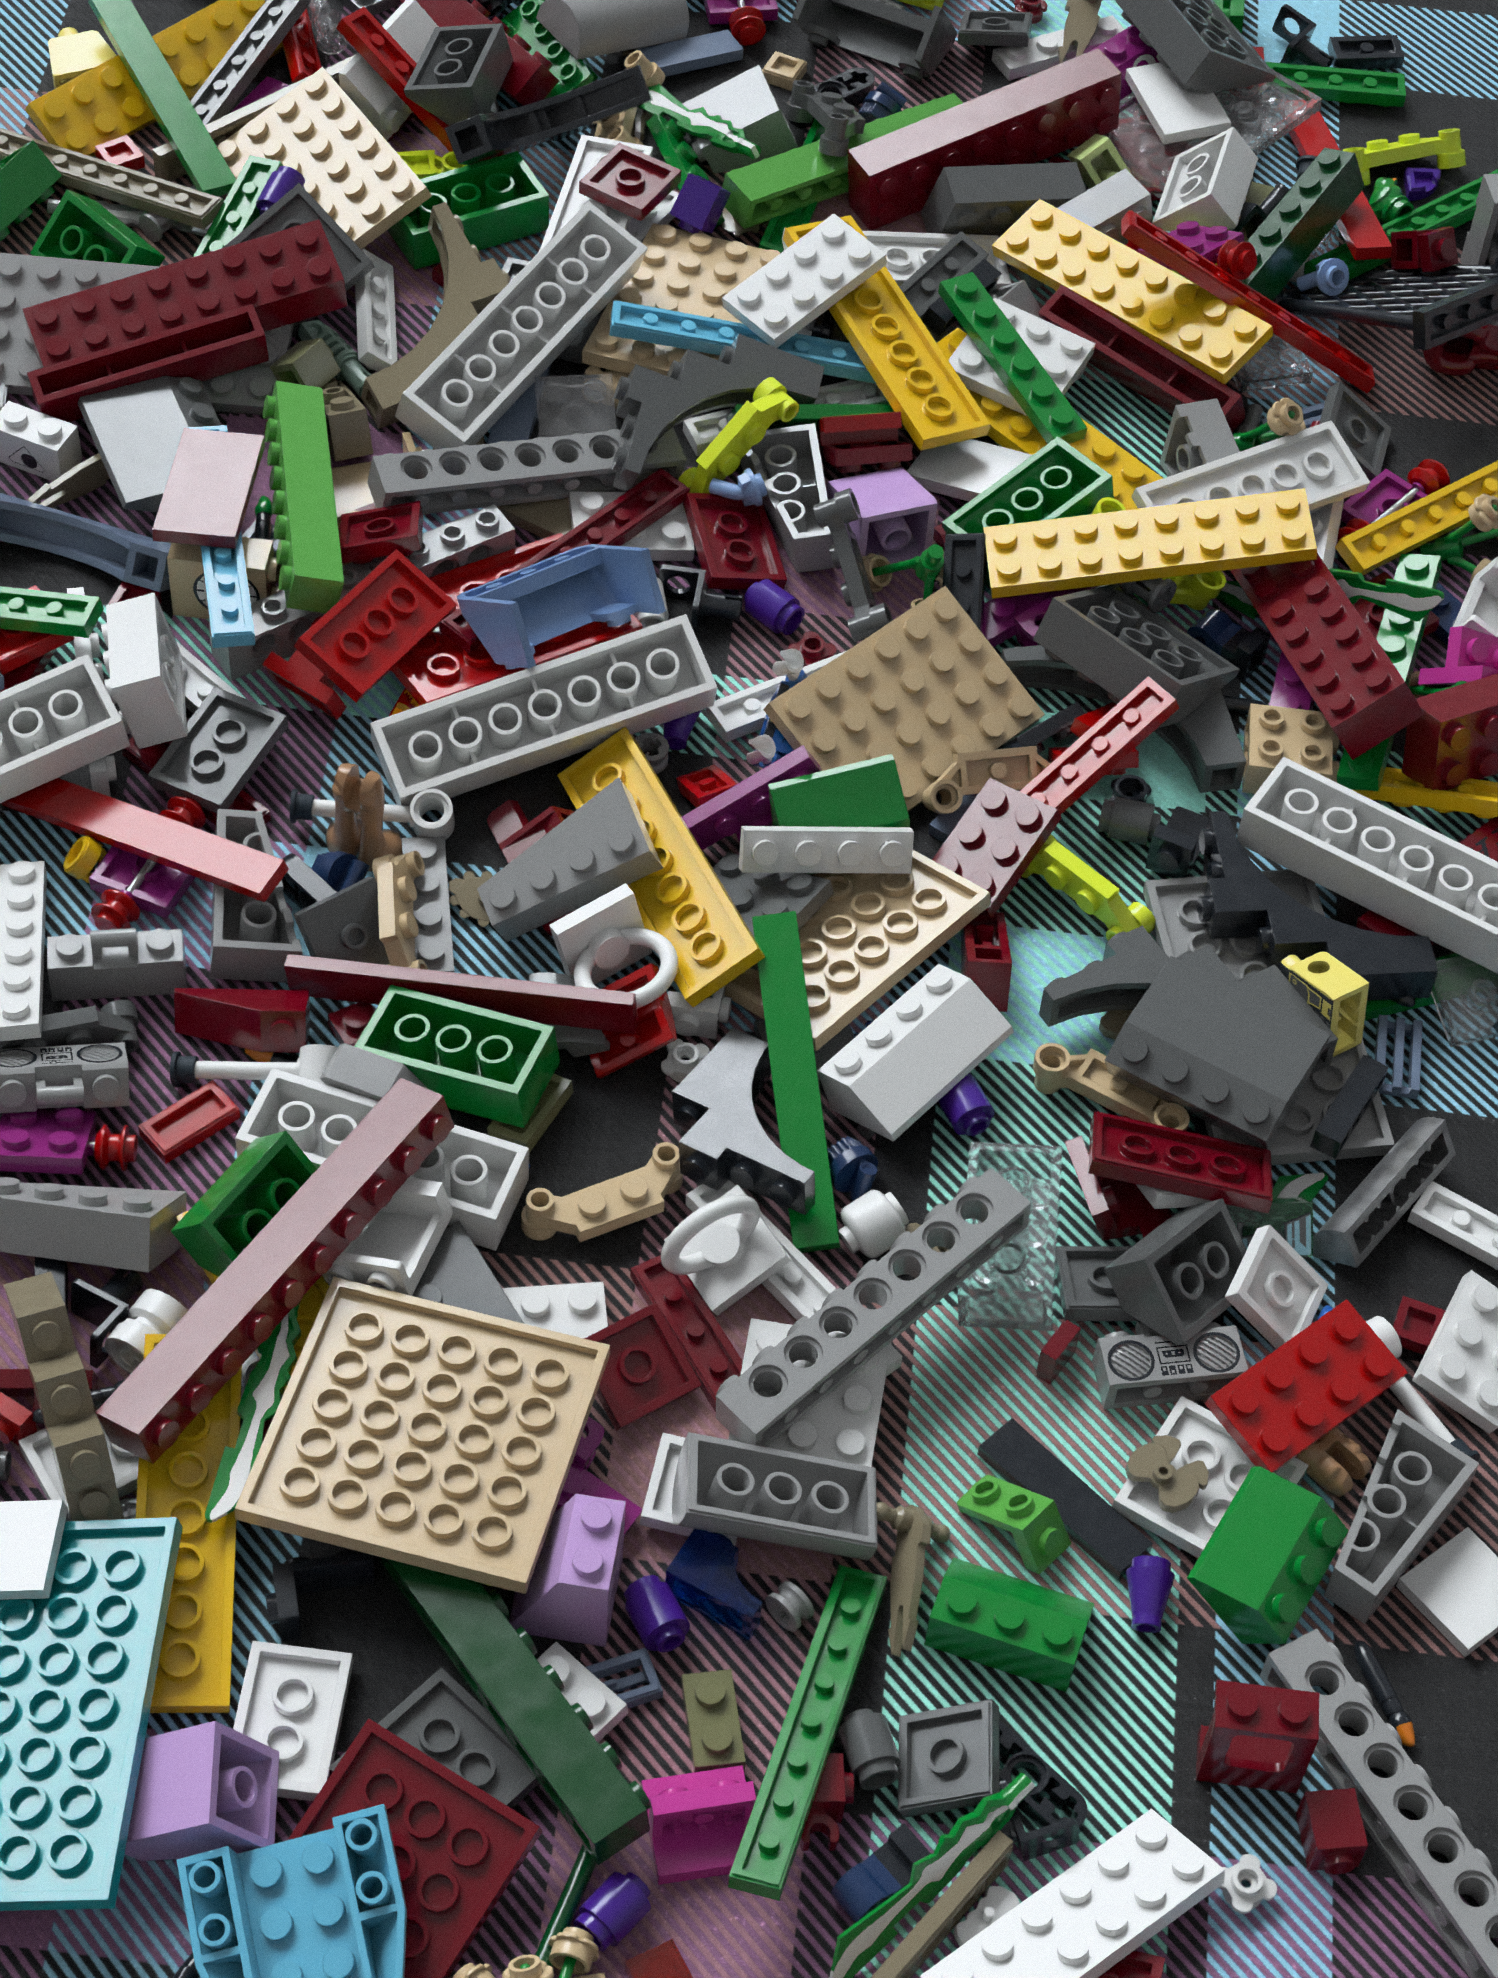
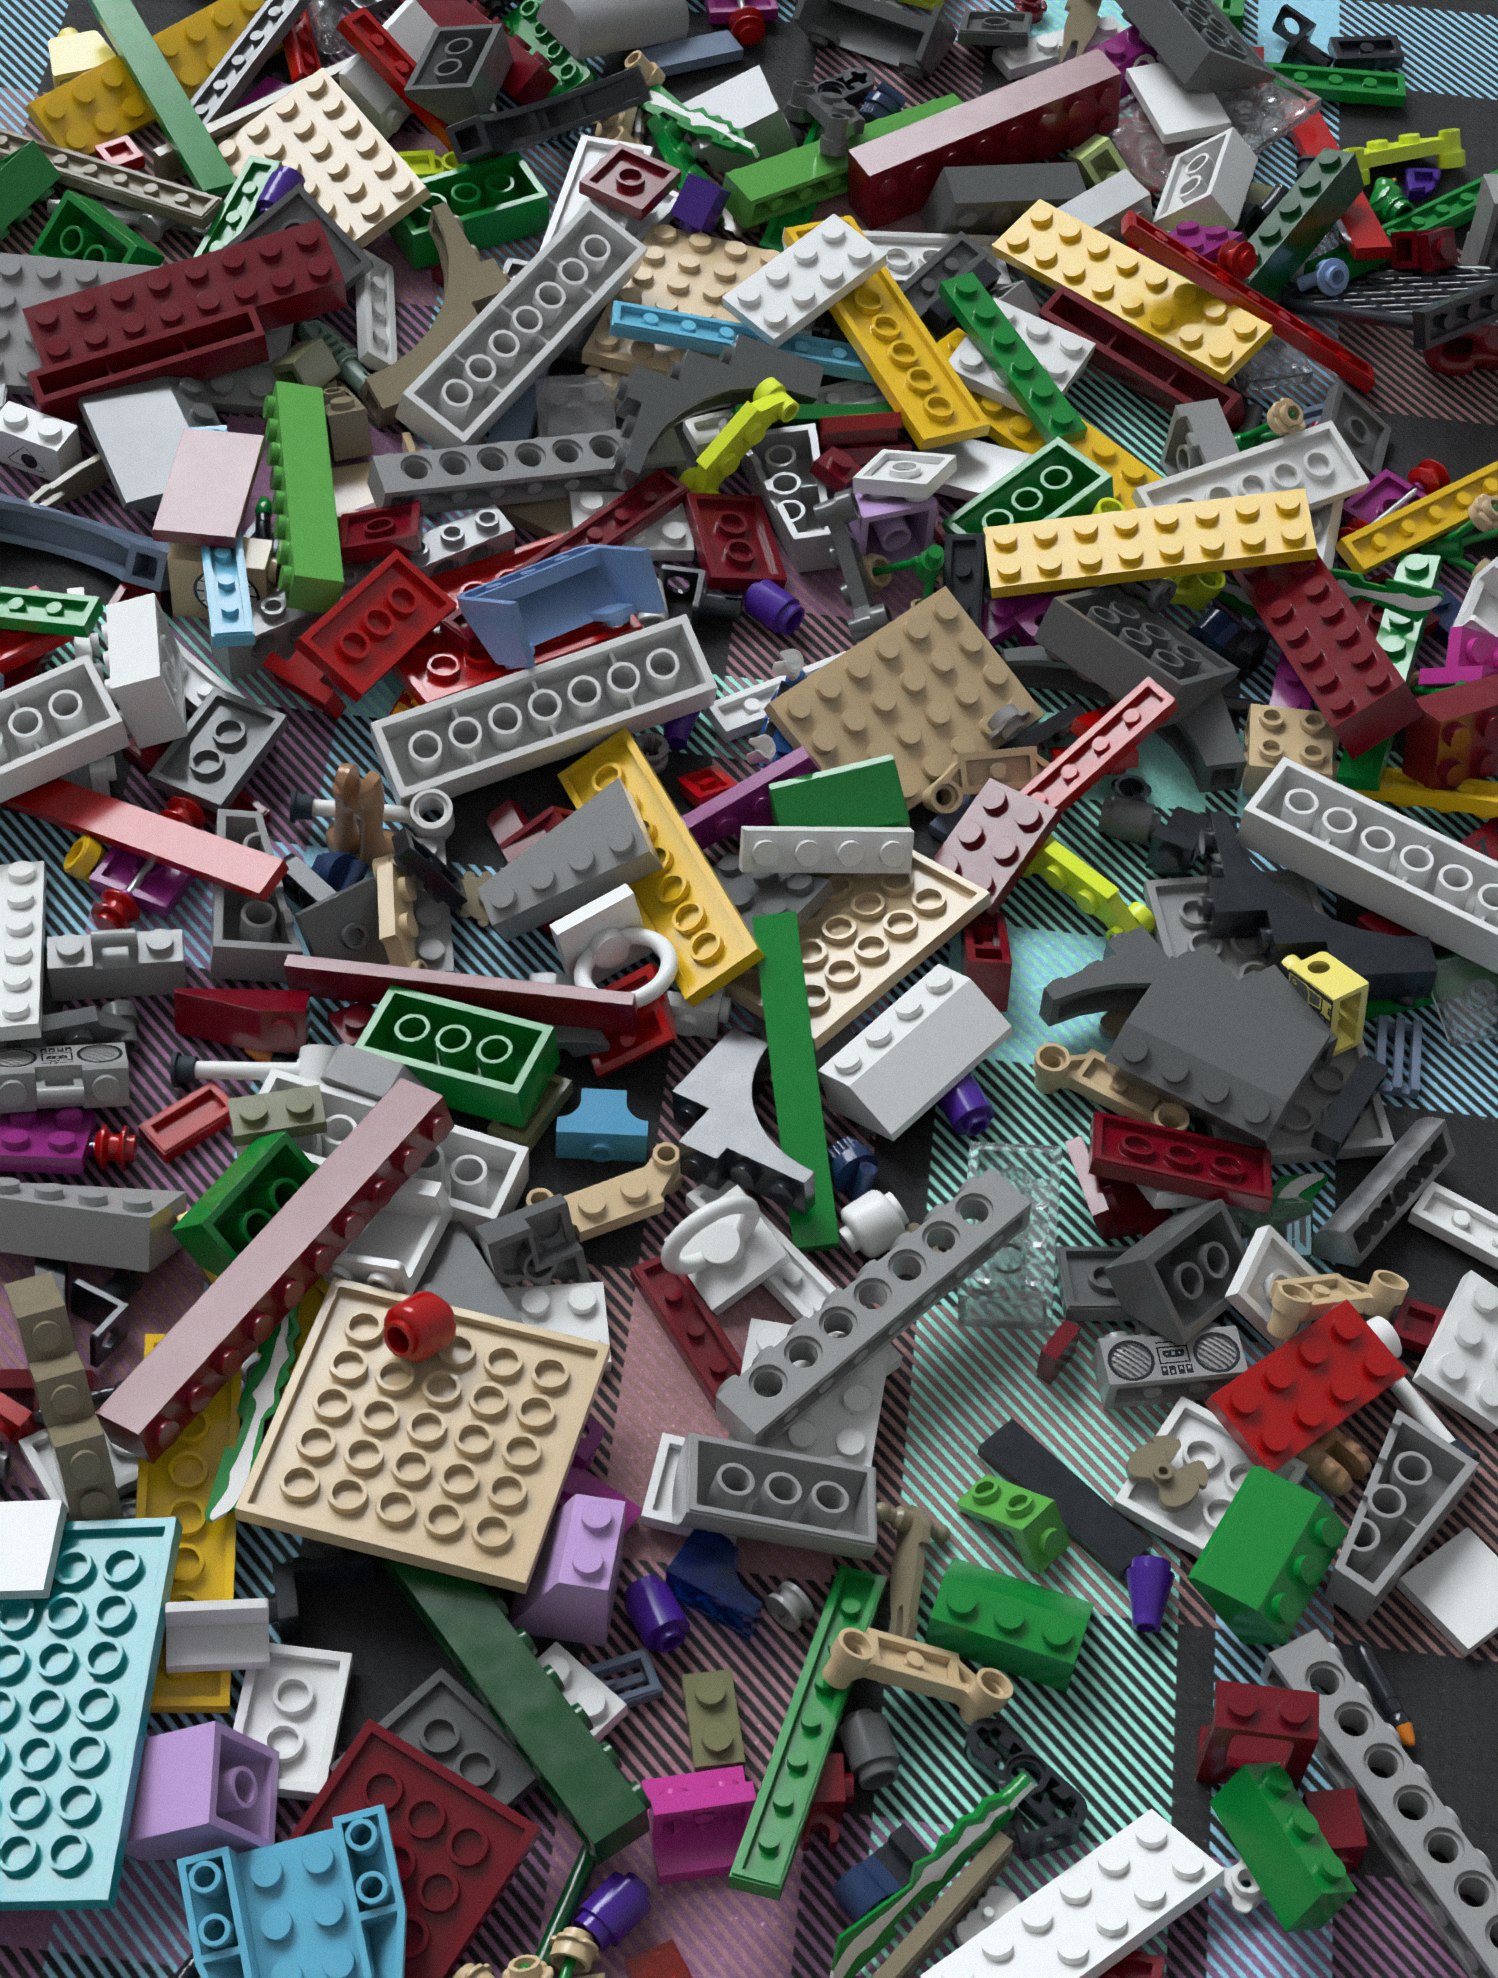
(151, 1314): white wheel -> none
(217, 1635): none -> white panel
(291, 1110): none -> plate
(419, 1327): none -> red head
(437, 878): none -> black plate
(534, 1244): none -> dark grey slope
(602, 1129): none -> dark azure brick
(643, 1367): dark red plate -> none
(679, 1068): white plate -> none
(749, 488): light blue plate -> none
(784, 69): tan tile -> none
(813, 648): dark red plate -> none
(835, 469): none -> dark red plate
(904, 474): none -> white plate
(917, 1669): none -> tan plate
(948, 1758): dark grey plate -> none
(1007, 723): none -> light grey plate
(1283, 1846): none -> green brick
(1314, 1296): none -> tan plate

